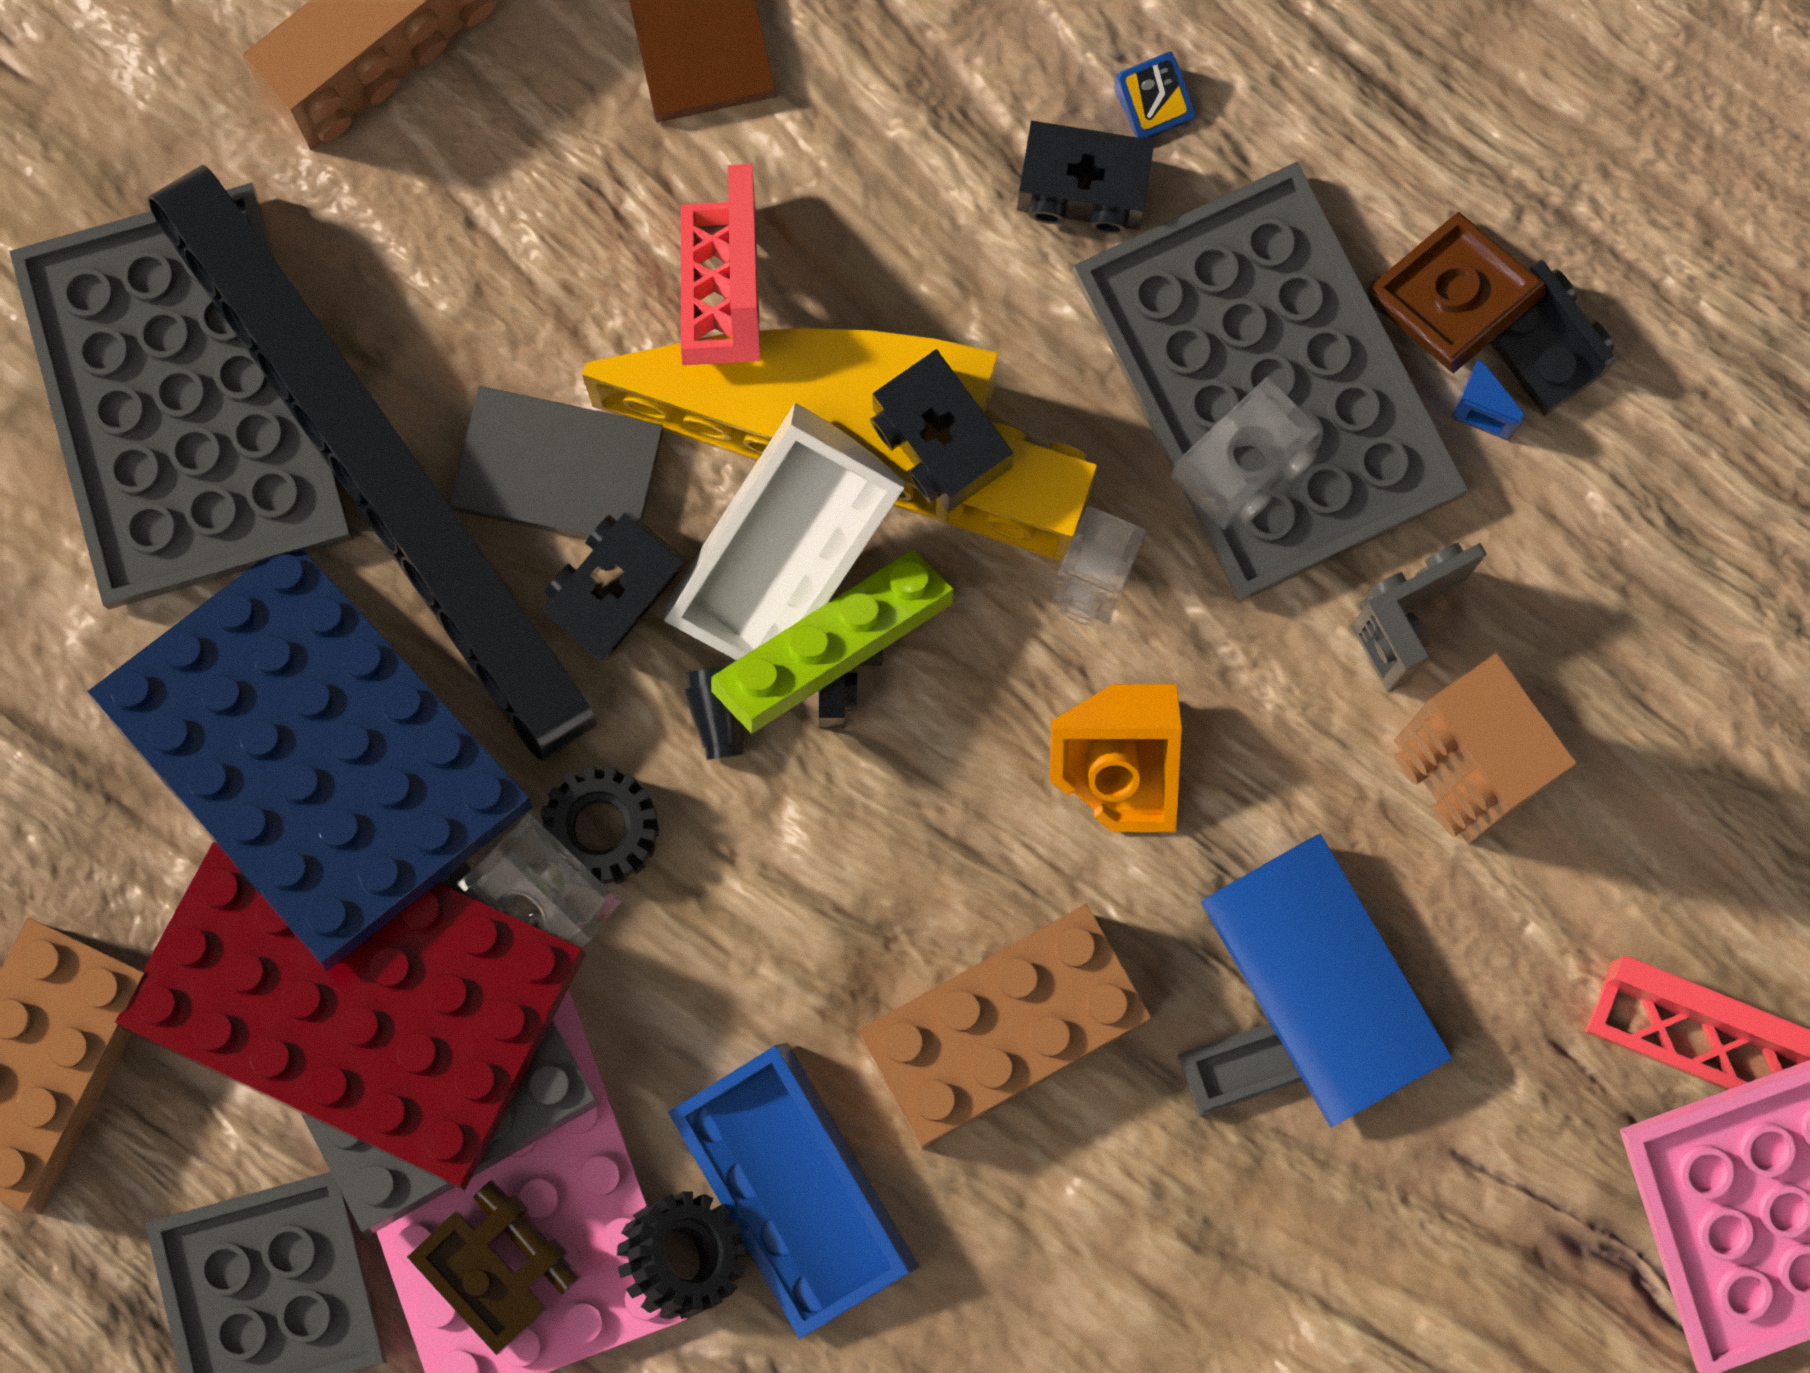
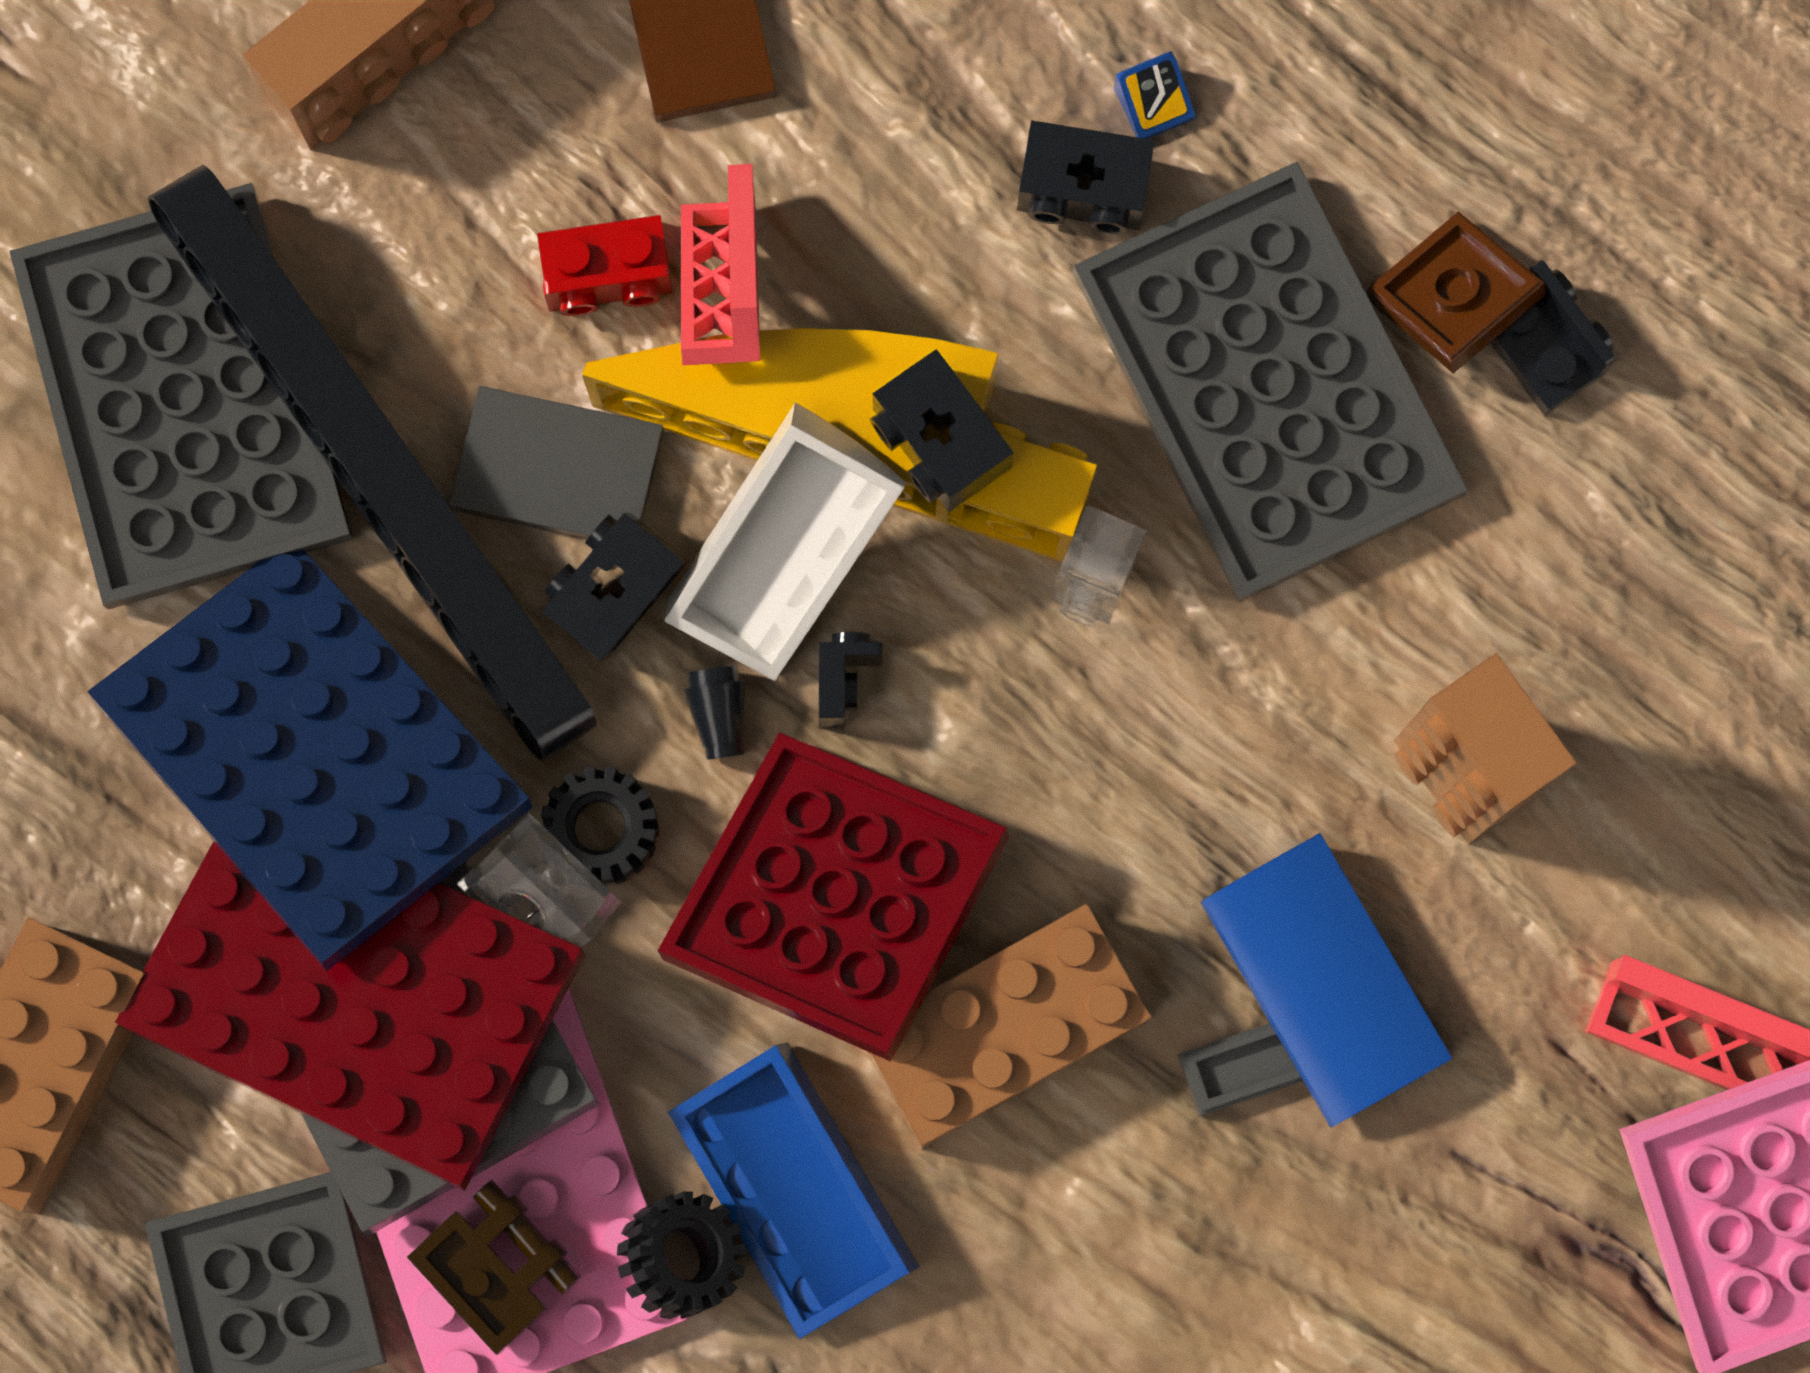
(604, 265): none -> red bracket
(831, 641): lime plate -> none
(834, 895): none -> dark red plate
(1122, 756): light orange slope -> none
(1260, 420): clear brick -> none
(1398, 639): dark grey bracket -> none
(1487, 404): blue slope -> none

